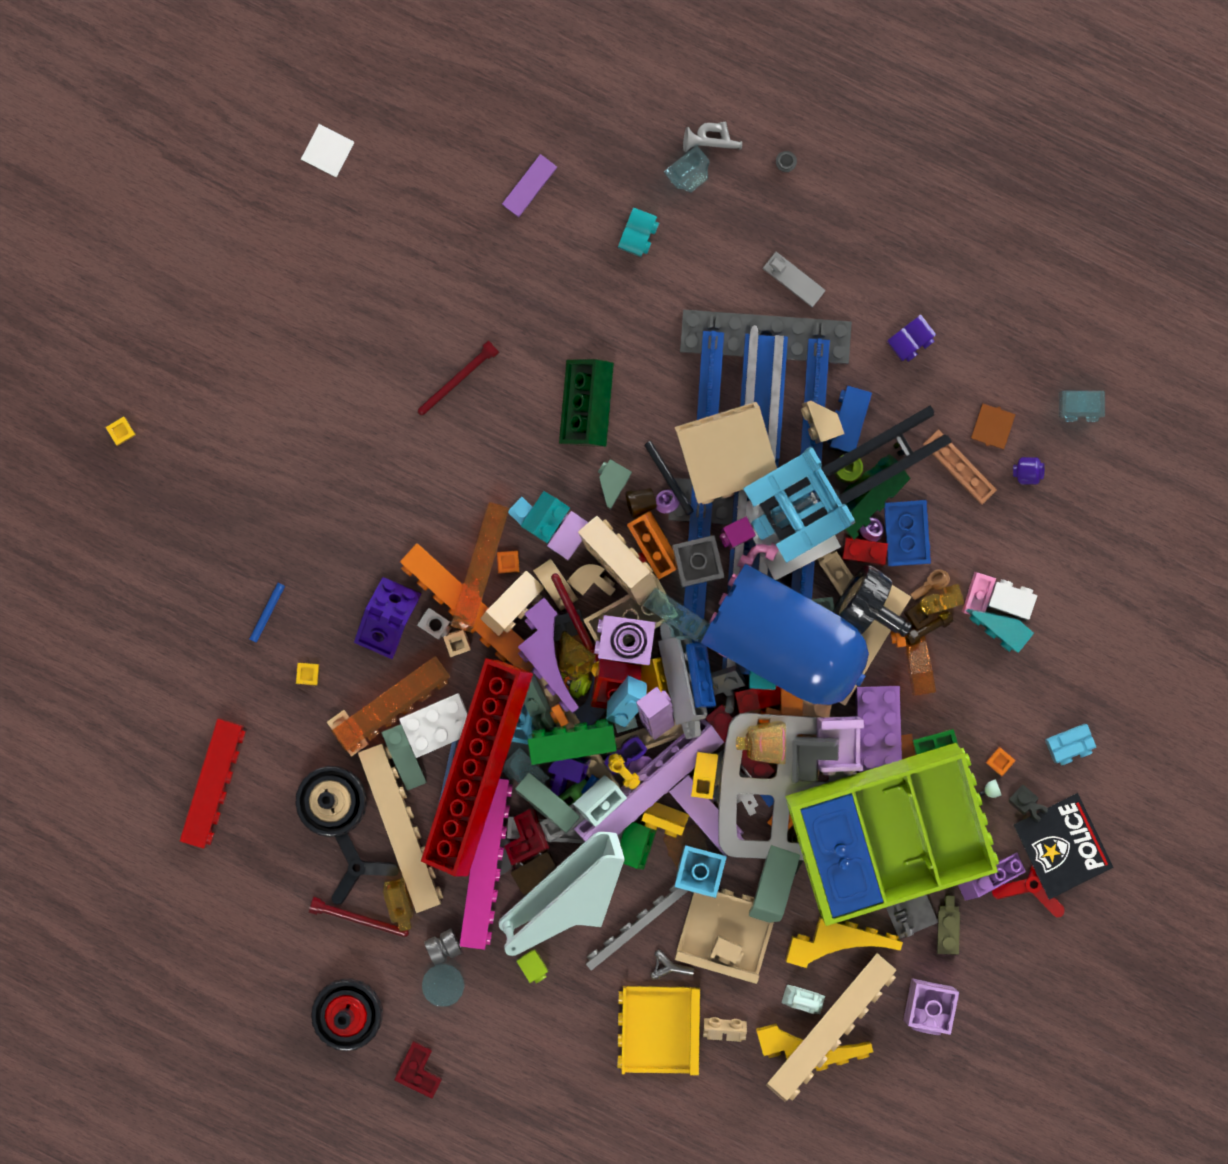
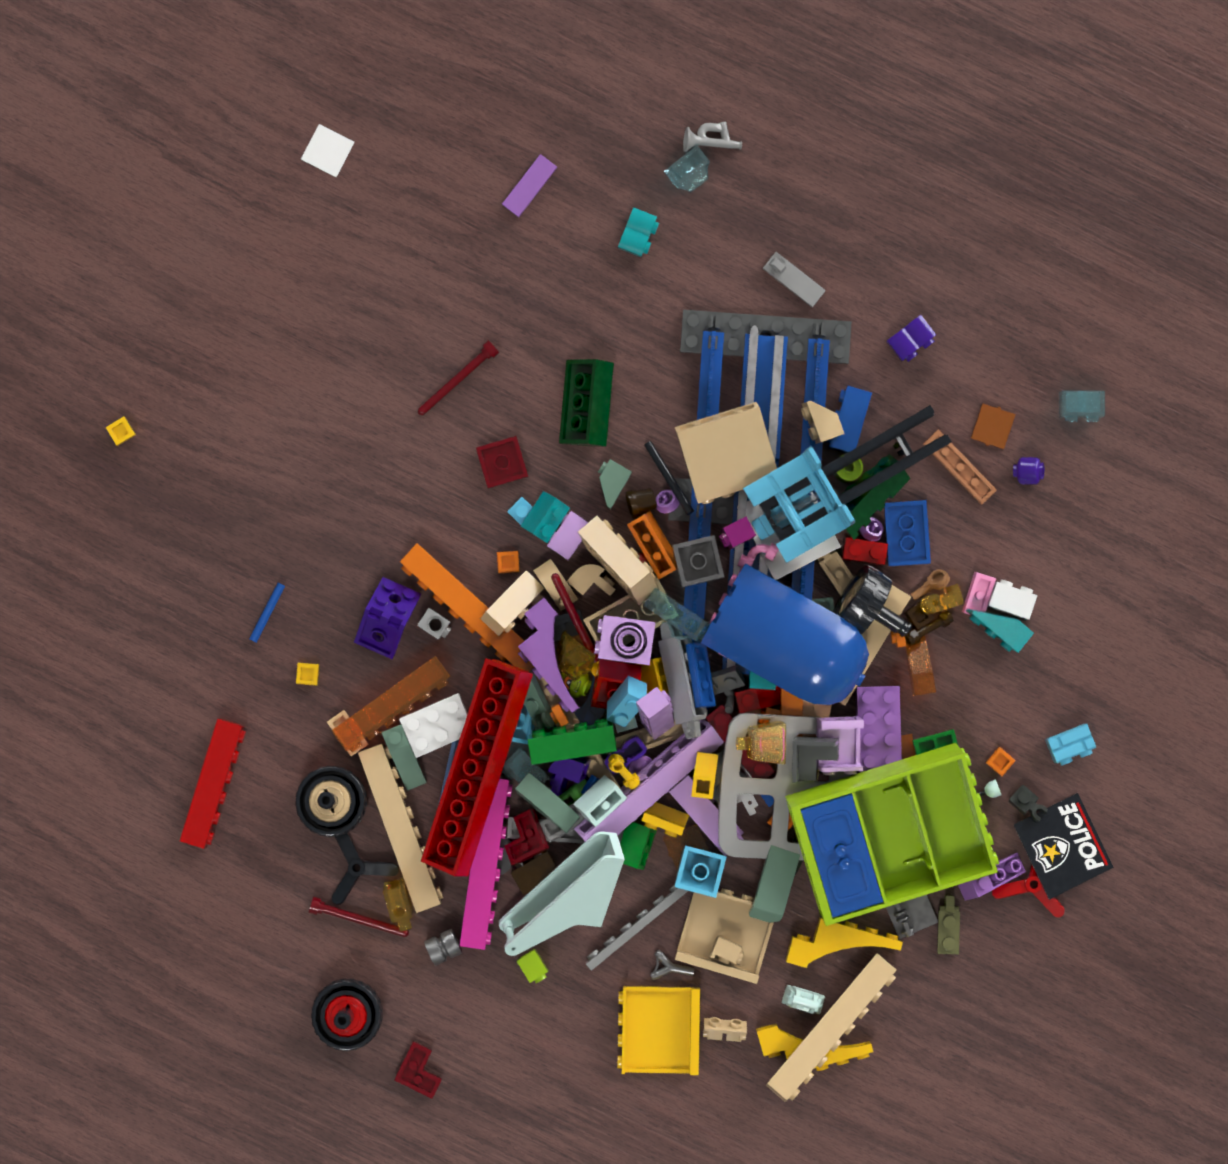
(443, 985): clear light blue tile -> none
(457, 642): tan brick -> none
(479, 567): clear orange brick -> none
(502, 462): none -> dark red plate
(786, 161): dark grey plate -> none
(930, 1007): lavender brick -> none

